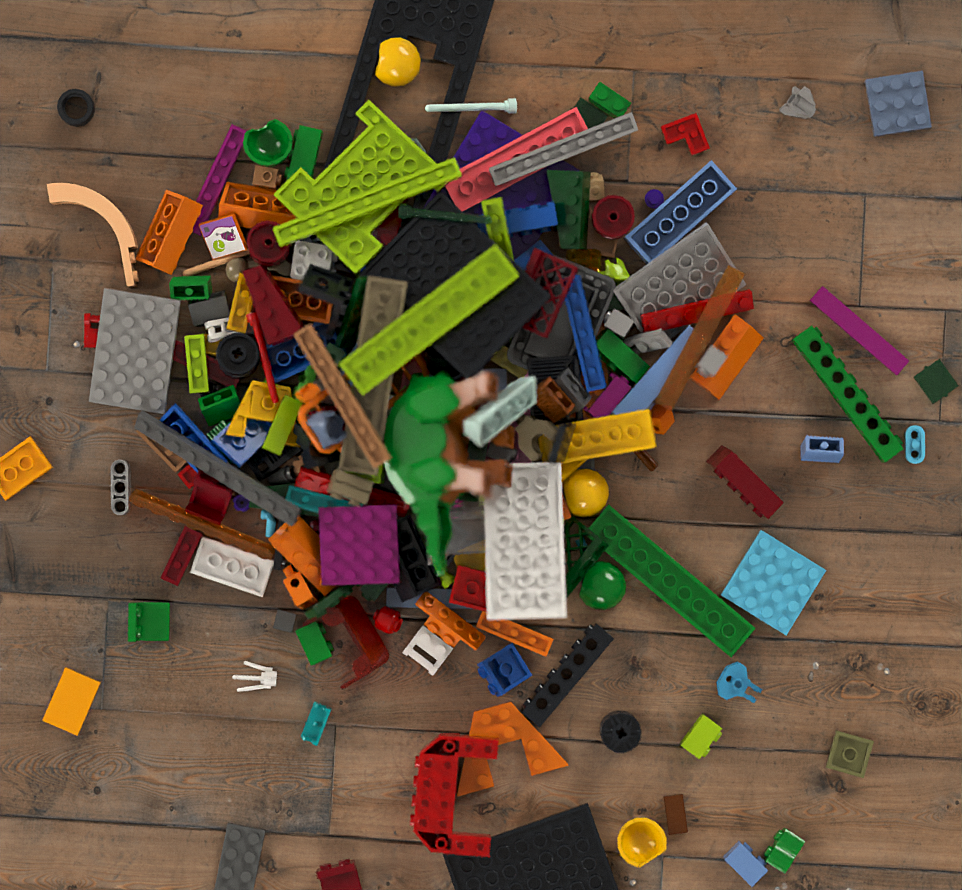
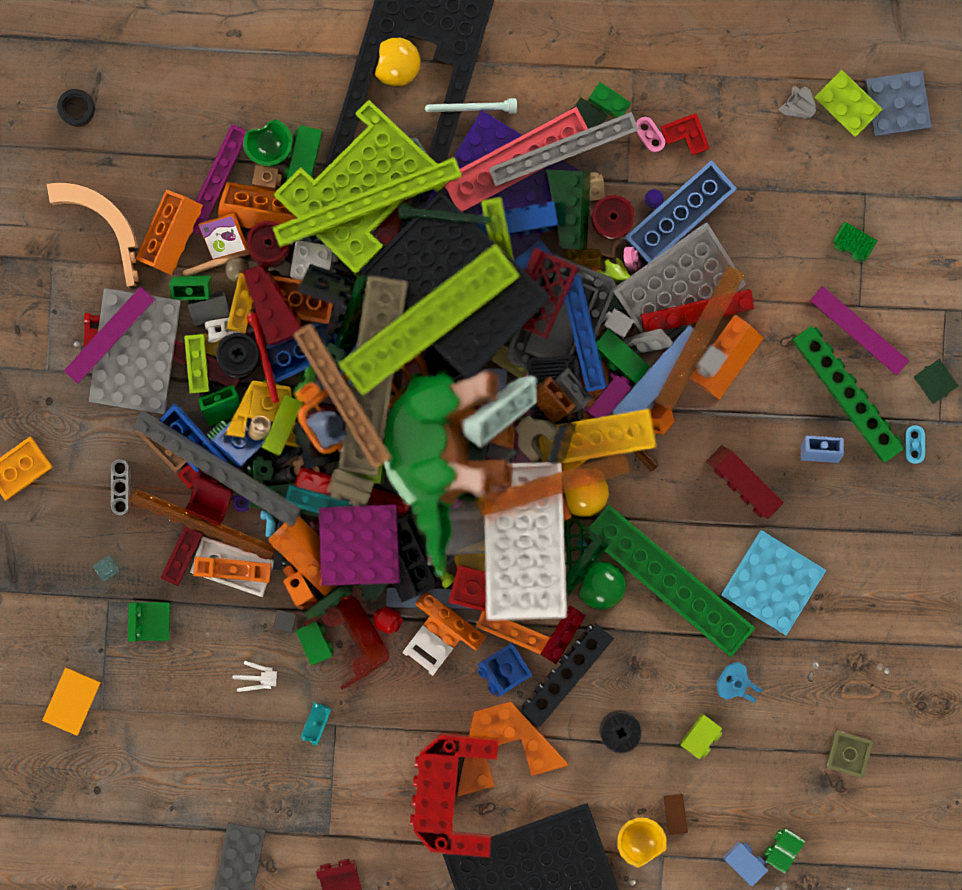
(106, 568): none -> clear light blue tile
(109, 334): none -> magenta tile
(232, 569): none -> orange slope
(259, 469): none -> dark green brick
(261, 424): none -> tan wheel
(553, 485): none -> clear orange plate
(563, 635): none -> dark red plate
(632, 260): none -> bright pink plate
(650, 134): none -> bright pink plate
(848, 103): none -> lime plate
(854, 242): none -> green brick

